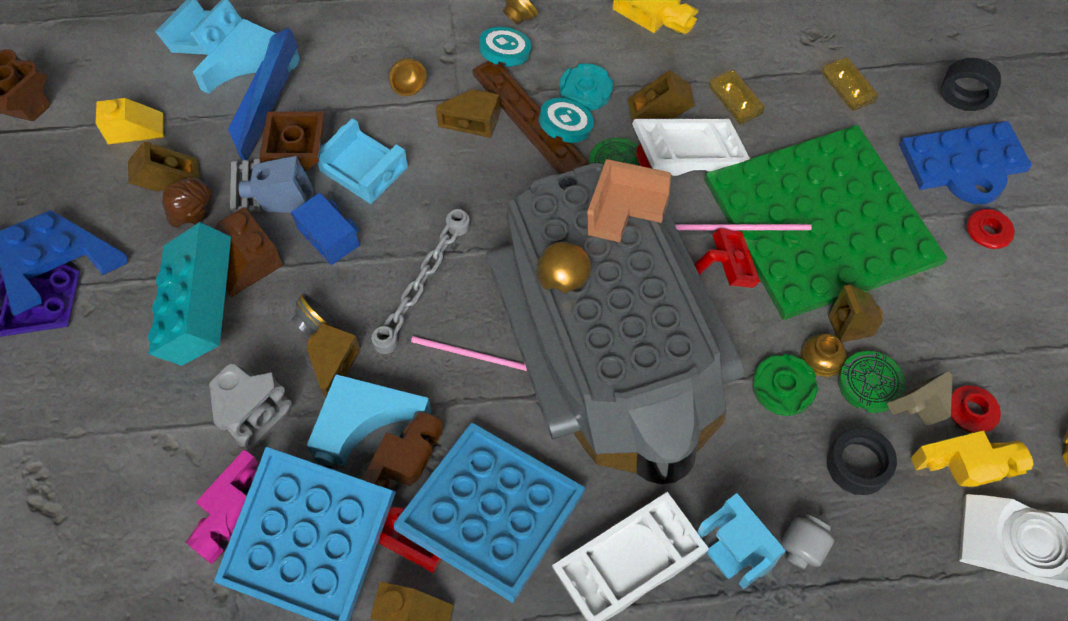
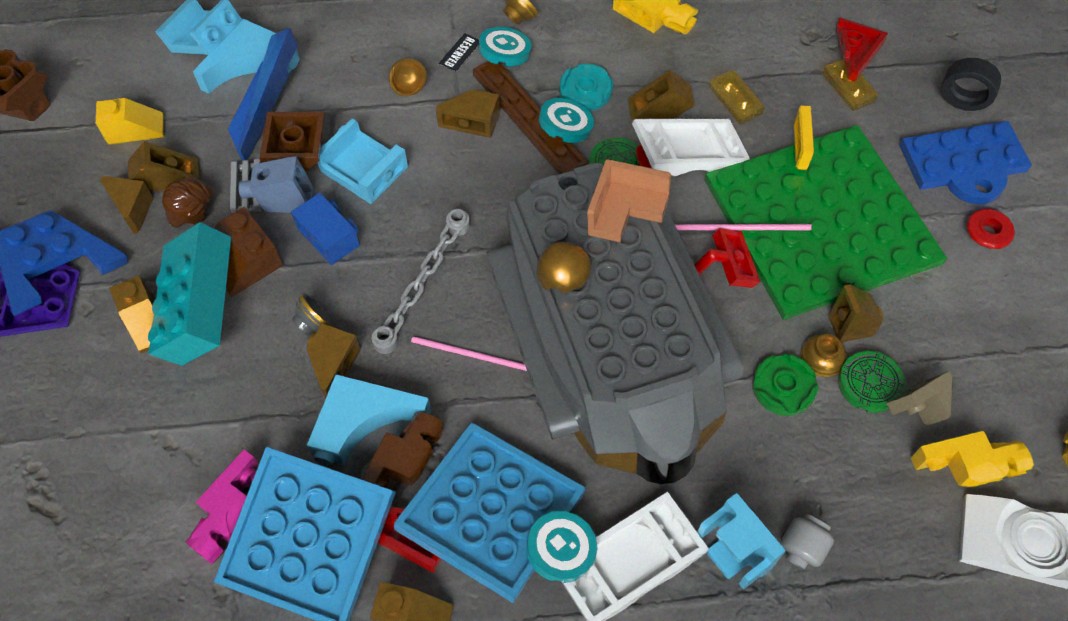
(130, 198): none -> pearl gold slope
(135, 308): none -> slope
(247, 404): light grey piece -> none
(459, 52): none -> black sticker
(561, 546): none -> teal tile
(803, 137): none -> yellow tile
(858, 45): none -> red wing
(875, 442): black tyre -> none
(966, 418): red piece -> none

